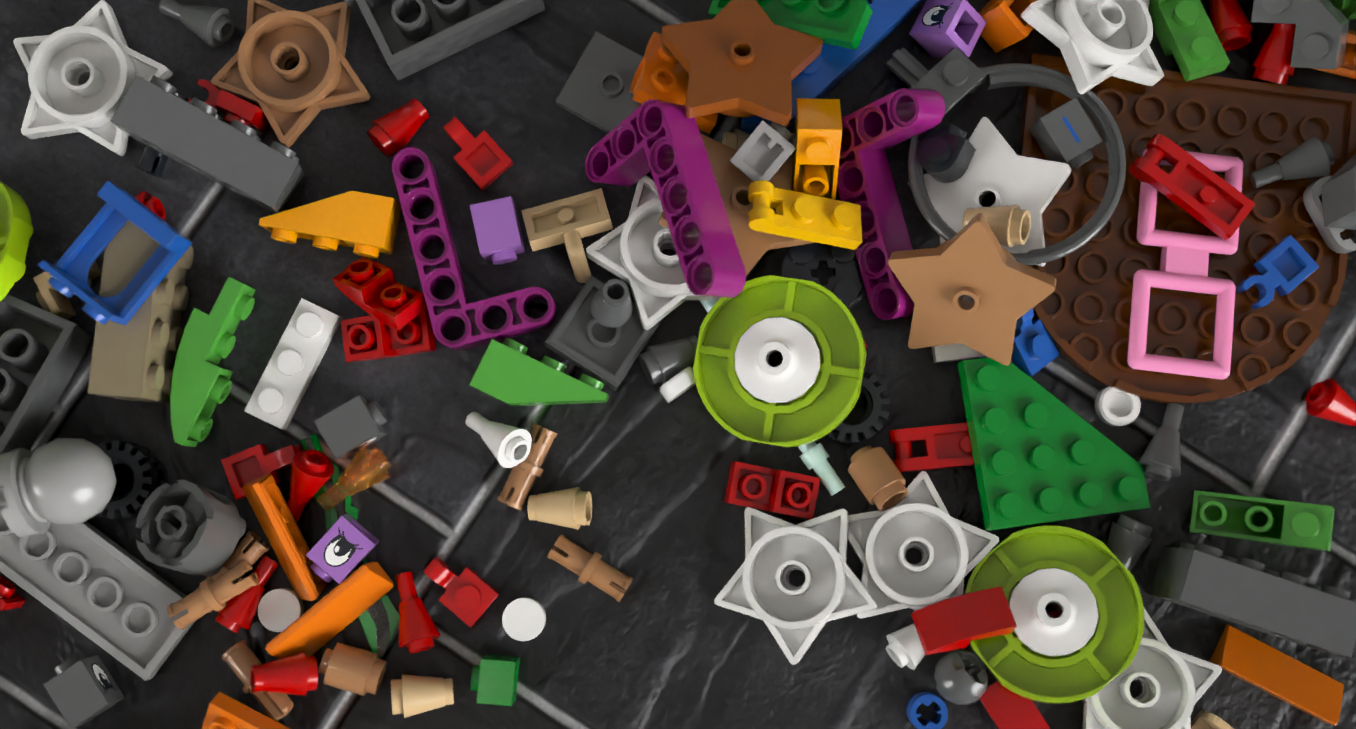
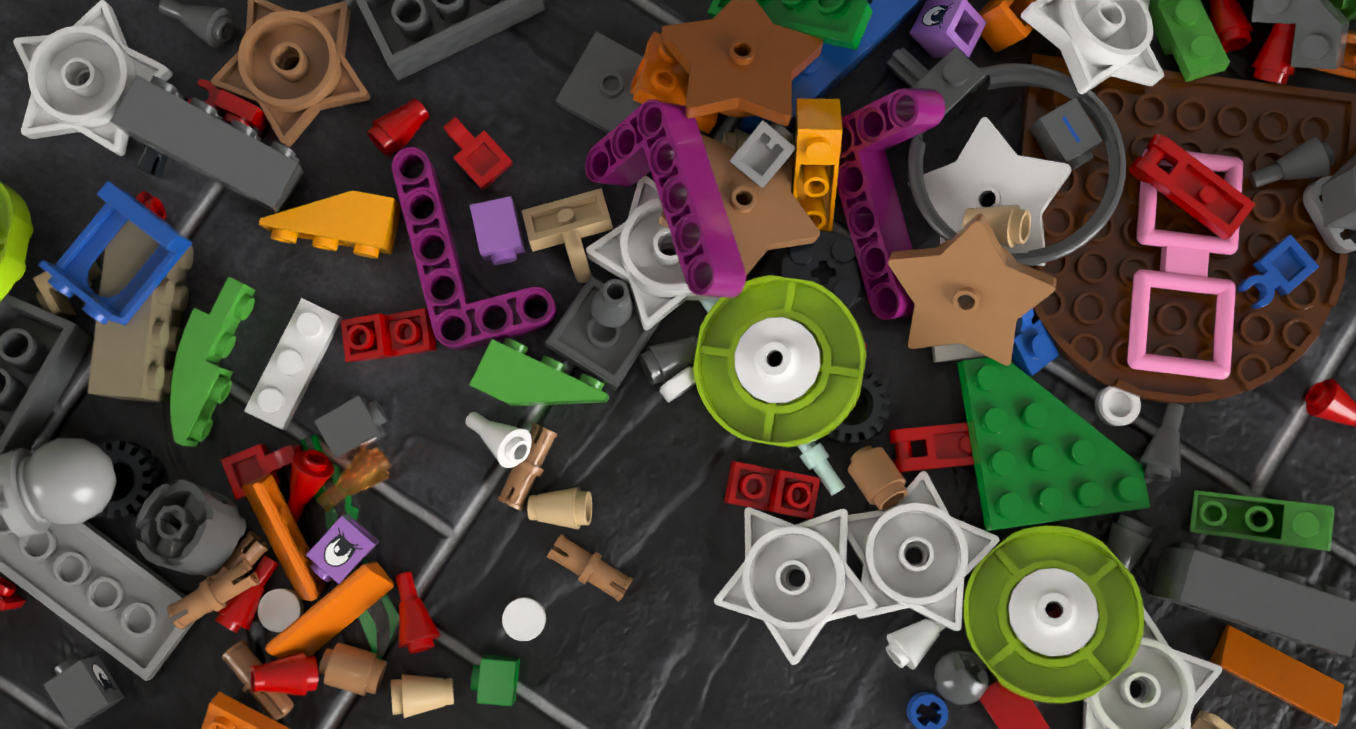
(377, 293): red slope -> none
(465, 593): red plate -> none
(804, 216): yellow plate -> none
(945, 153): black plate -> none
(963, 618): red slope -> none

